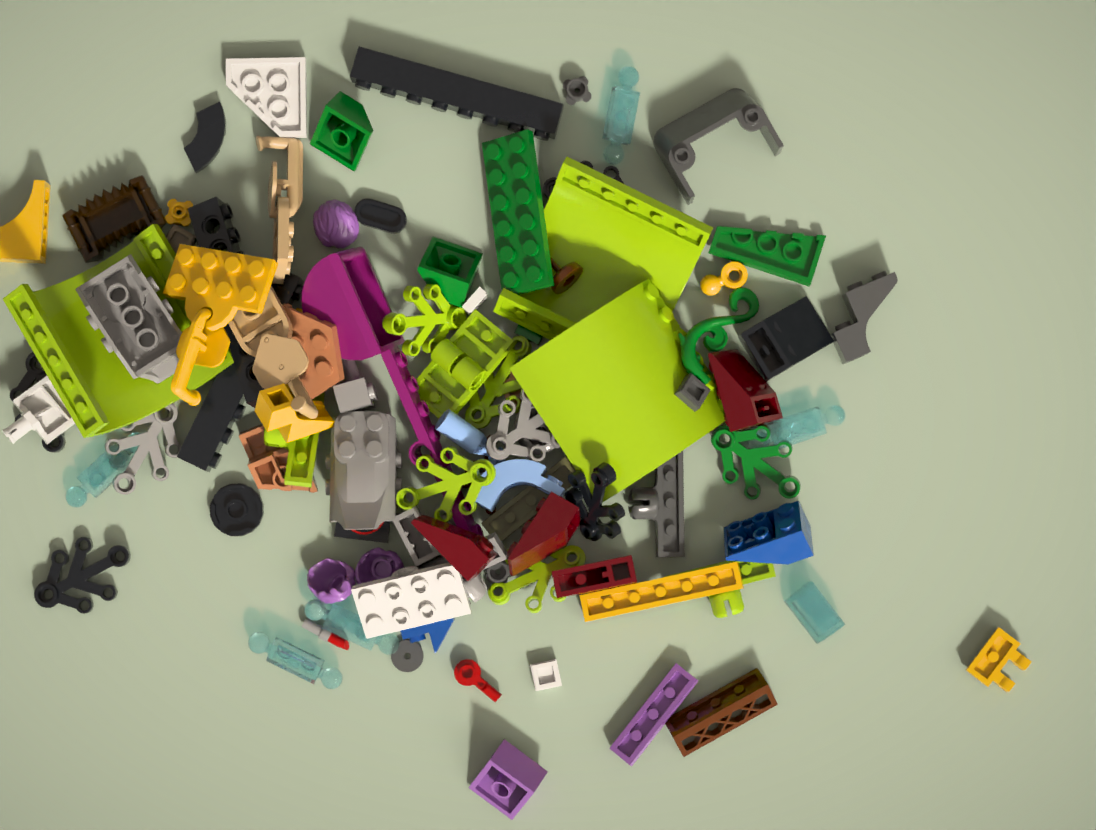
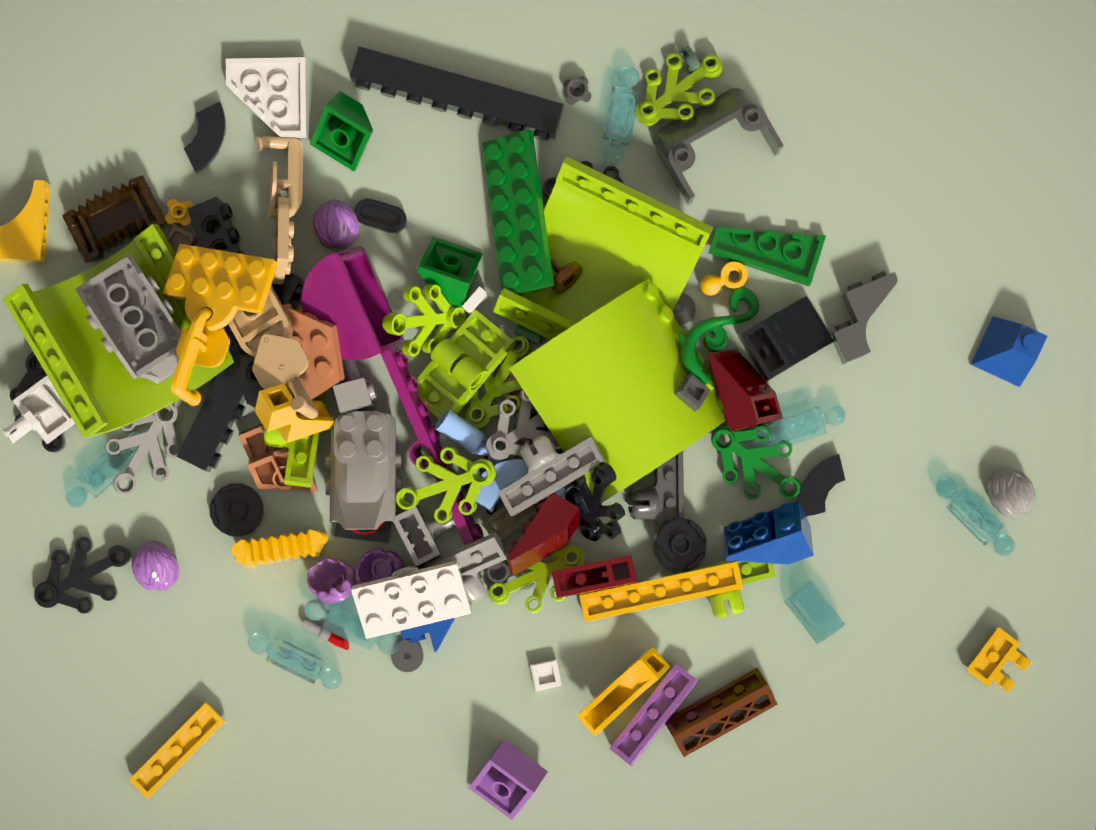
(155, 566): none -> medium lavender hair
(177, 750): none -> yellow plate
(277, 548): none -> yellow piece
(461, 548): dark red slope -> none
(469, 673): red plate -> none
(548, 471): none -> light grey plate
(623, 691): none -> yellow arch
(677, 92): none -> lime plant
(679, 544): none -> black tile
(688, 309): none -> dark grey wheel
(689, 59): none -> sand green tile
(819, 483): none -> black tile
(975, 516): none -> clear light blue plate
(1008, 350): none -> blue slope
(1011, 493): none -> light grey hair

